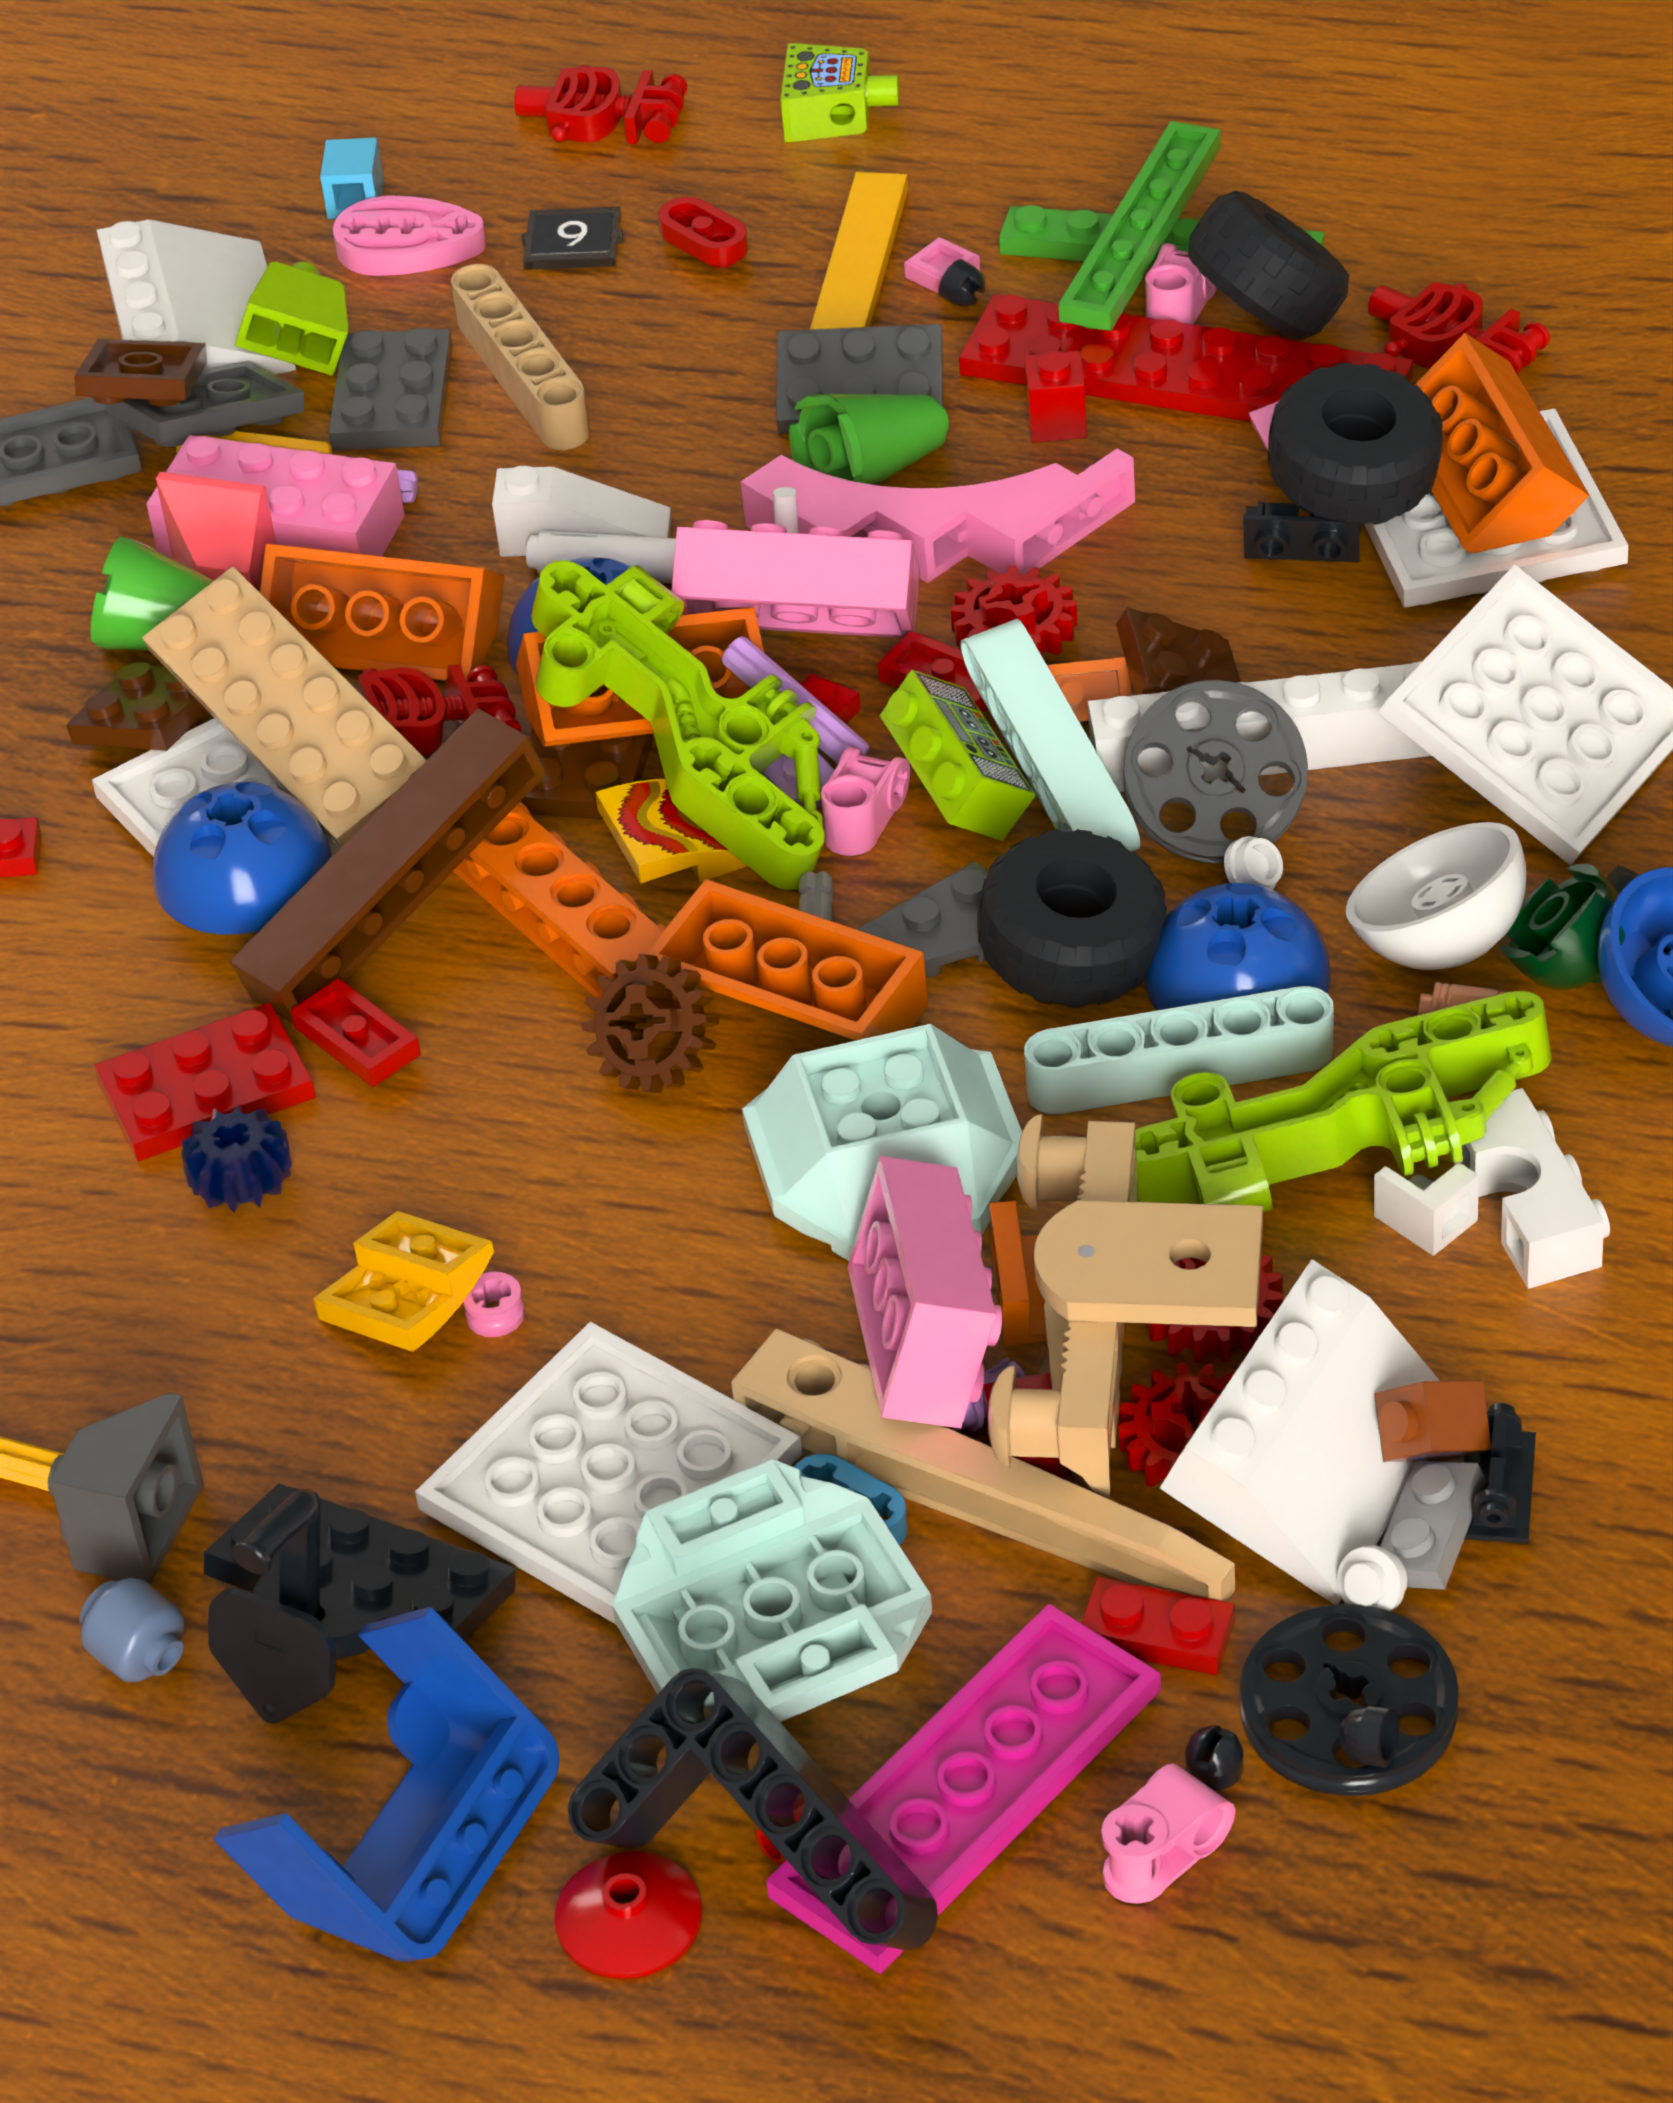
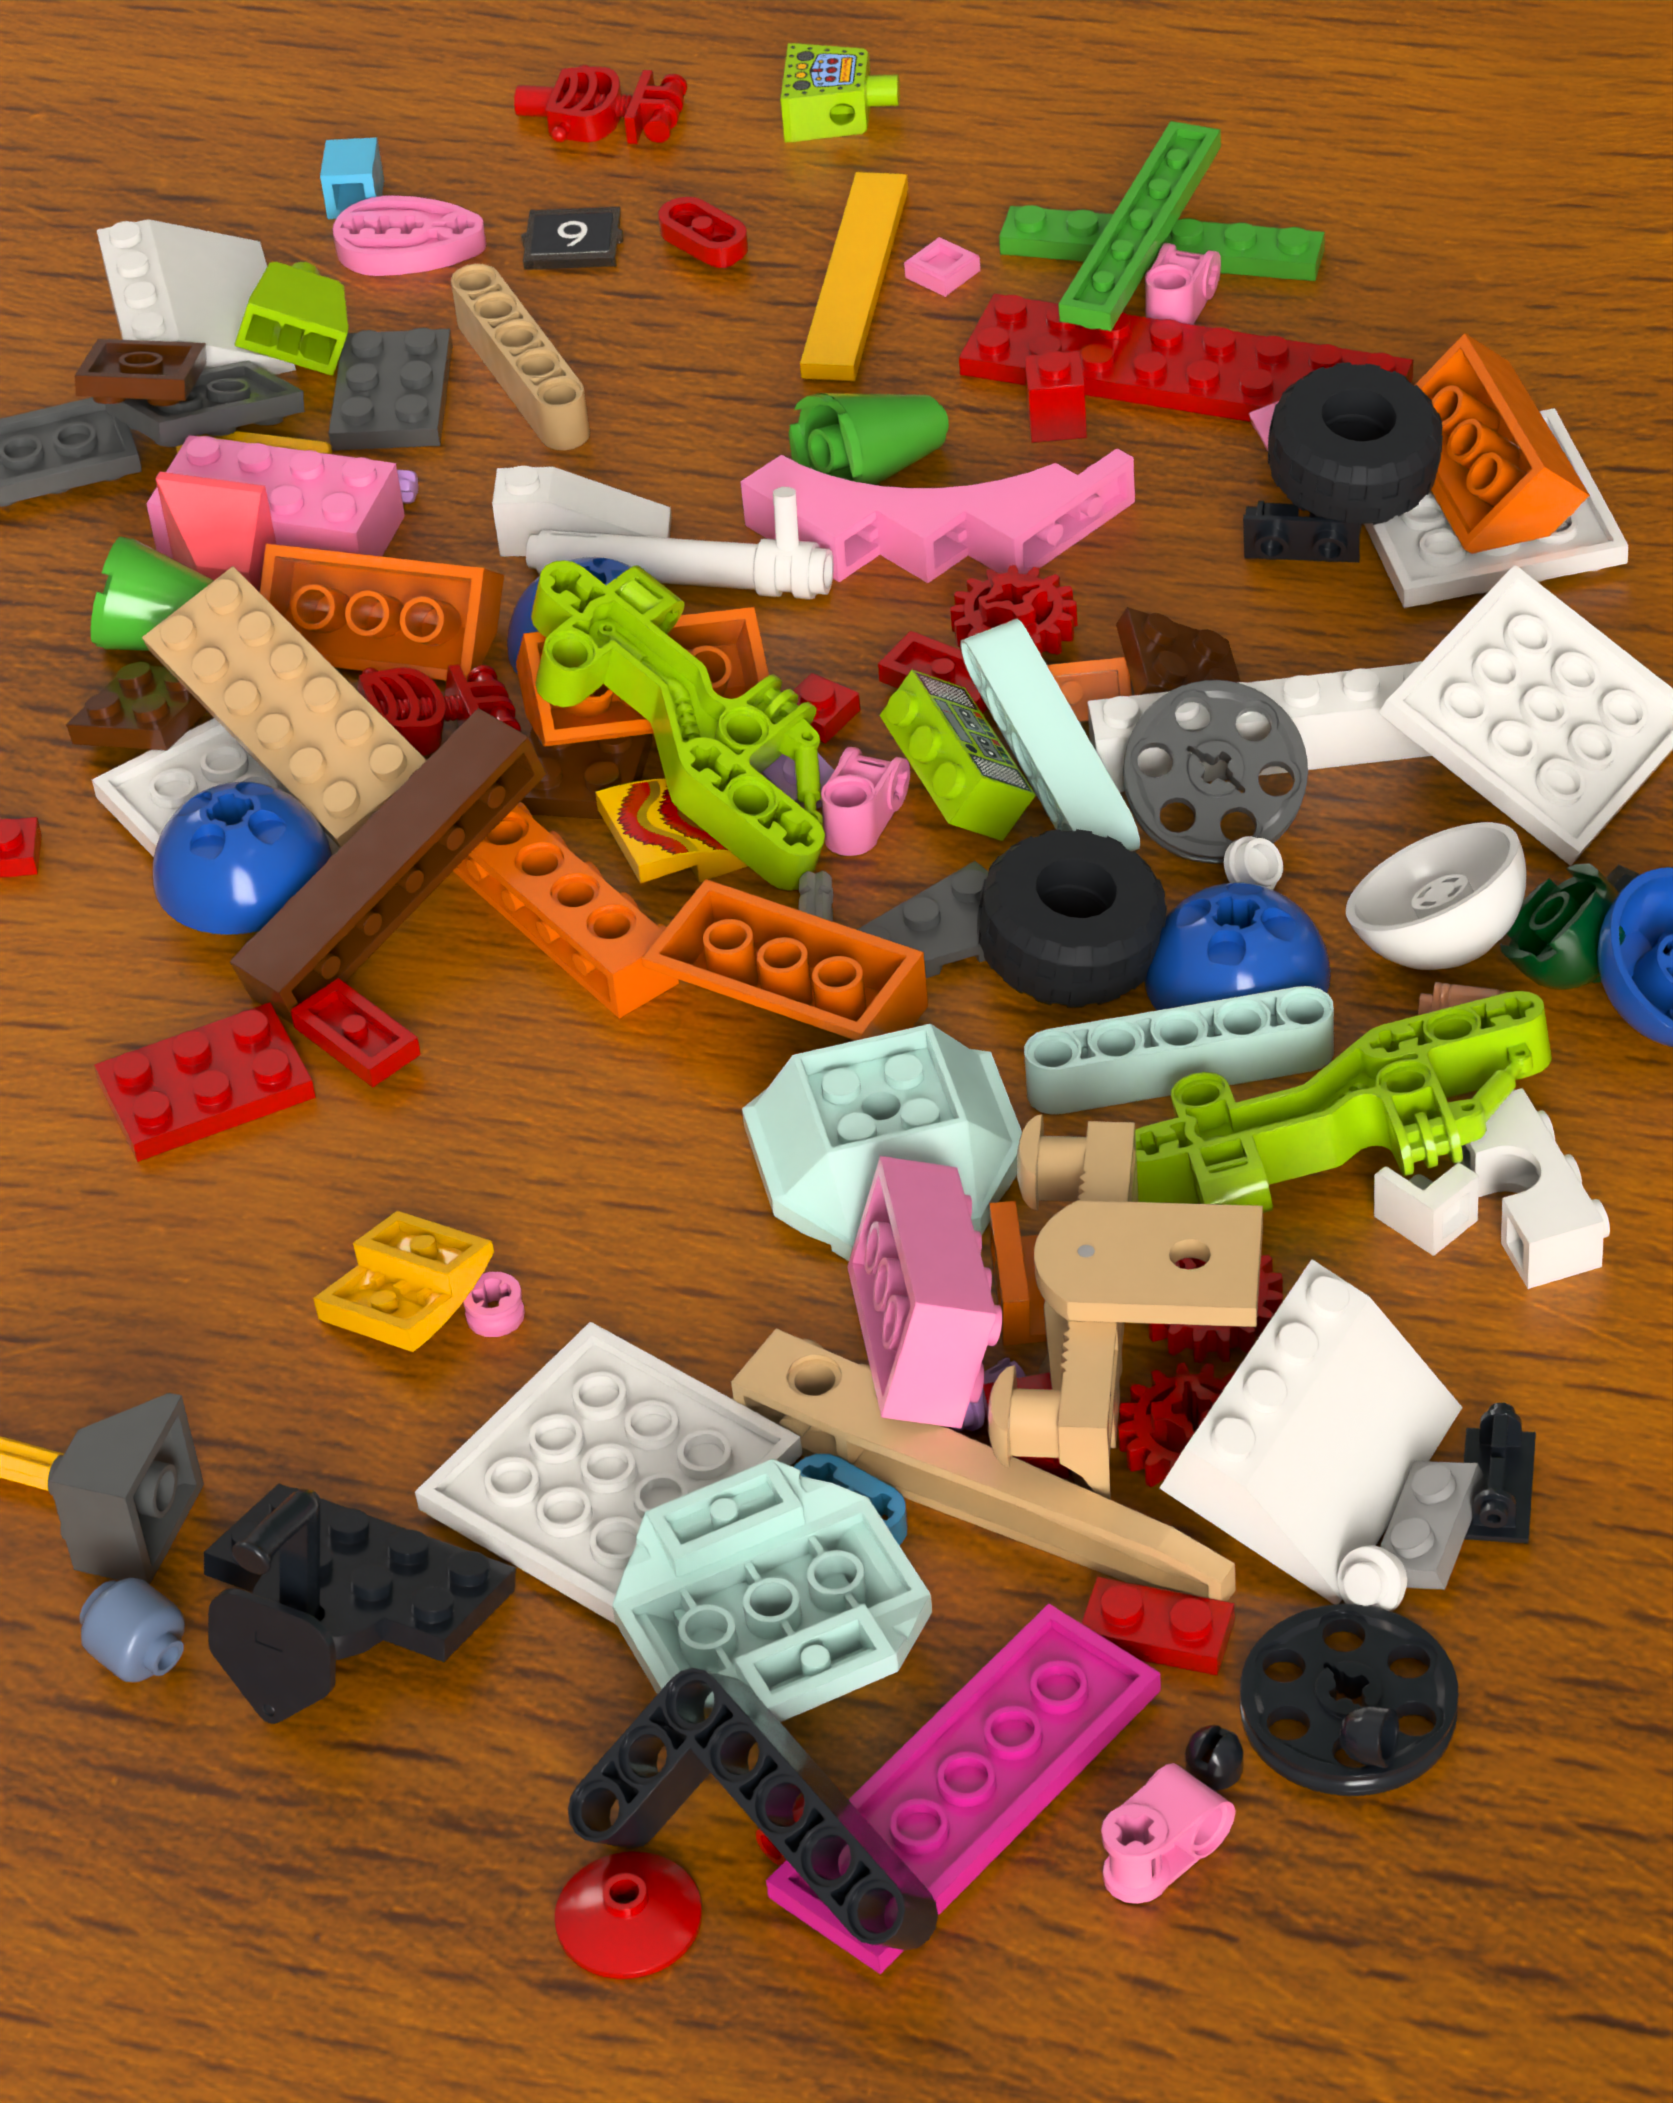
(236, 1158): clear blue gear -> none
(448, 1823): blue windscreen -> none
(658, 1050): reddish brown gear -> none
(754, 665): lavender axle -> none
(800, 579): bright pink brick -> none
(857, 362): dark grey plate -> none
(961, 283): black hinge -> none
(1268, 265): black tyre -> none
(1432, 322): red torso -> none
(1433, 1421): dark orange brick -> none

